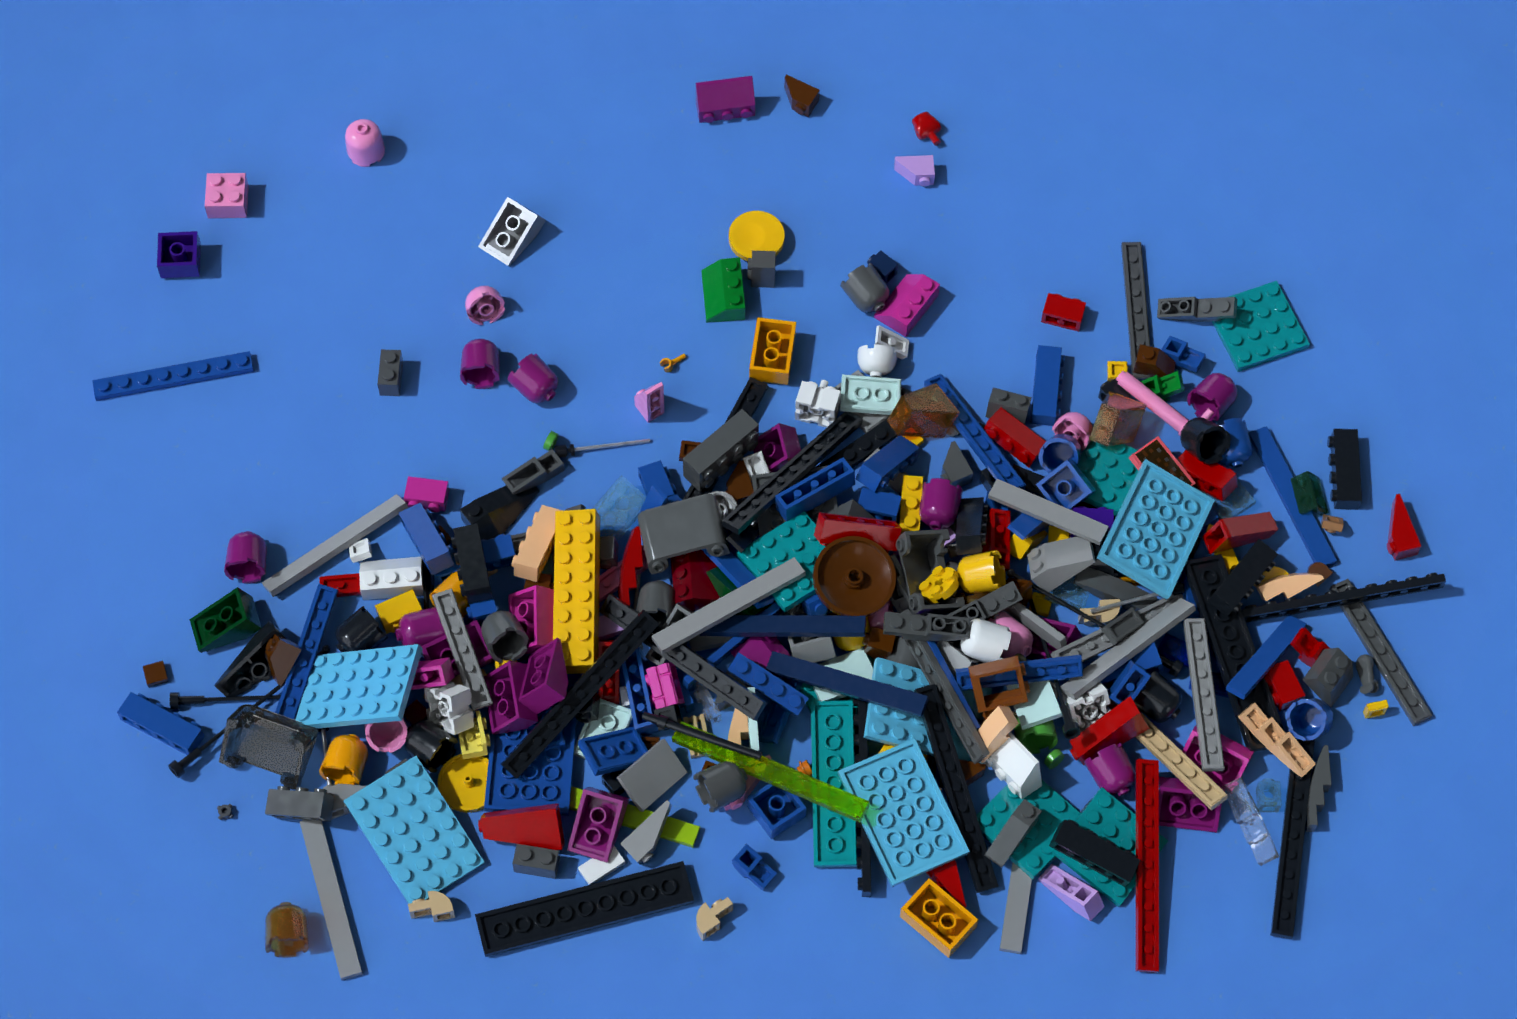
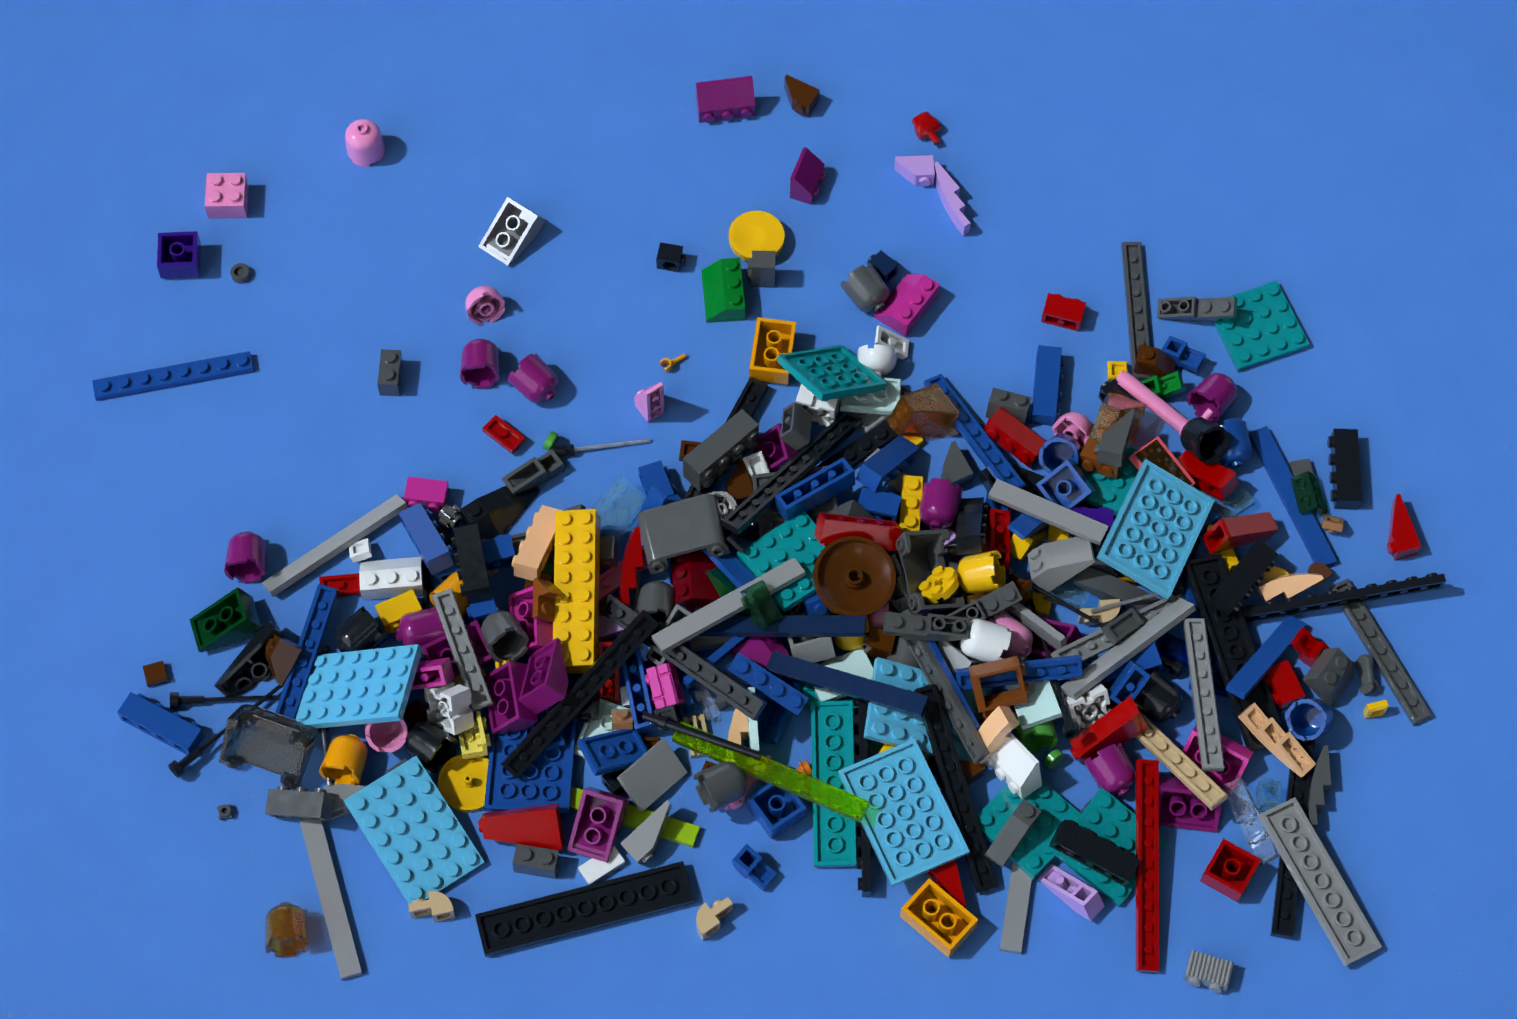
(240, 273): none -> dark grey tile
(450, 517): none -> dark grey gear
(504, 434): none -> red plate
(543, 599): none -> dark orange slope
(621, 719): none -> medium nougat plate
(670, 257): none -> black brick
(760, 604): none -> clear green bracket
(796, 426): none -> dark grey brick
(807, 177): none -> magenta slope
(831, 372): none -> teal plate
(949, 195): none -> lavender slope
(1088, 461): none -> dark orange brick
(1115, 441): none -> dark grey slope
(1208, 971): none -> light grey brick
(1230, 870): none -> red brick
(1300, 466): none -> dark grey tile
(1319, 881): none -> light grey plate

